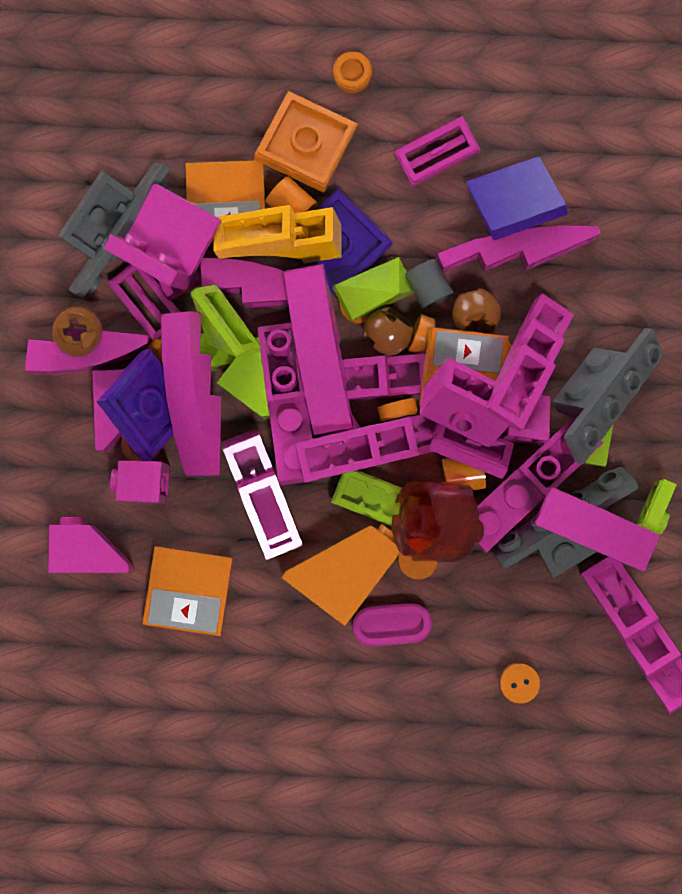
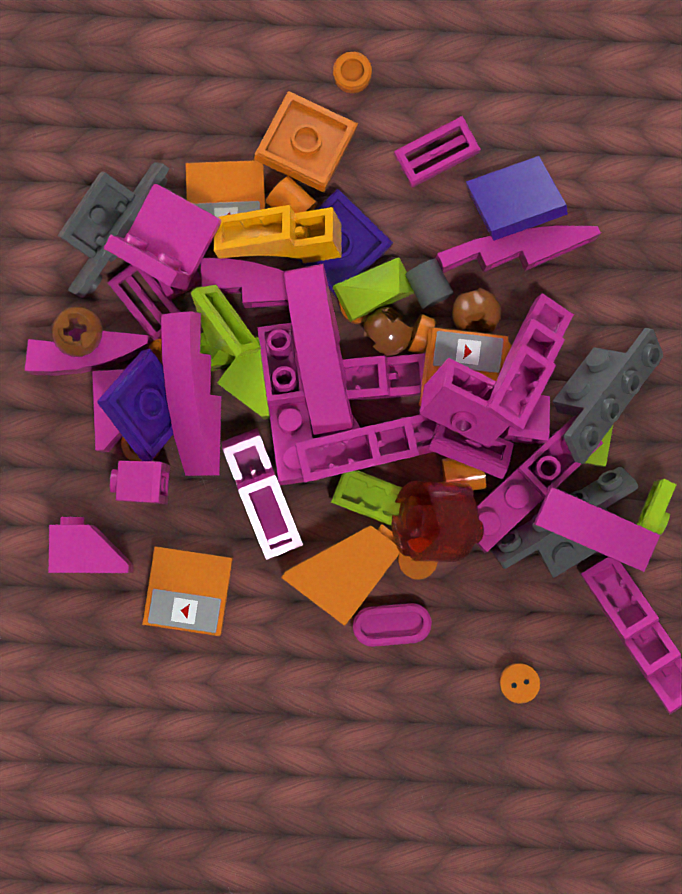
(397, 410): orange tile -> none

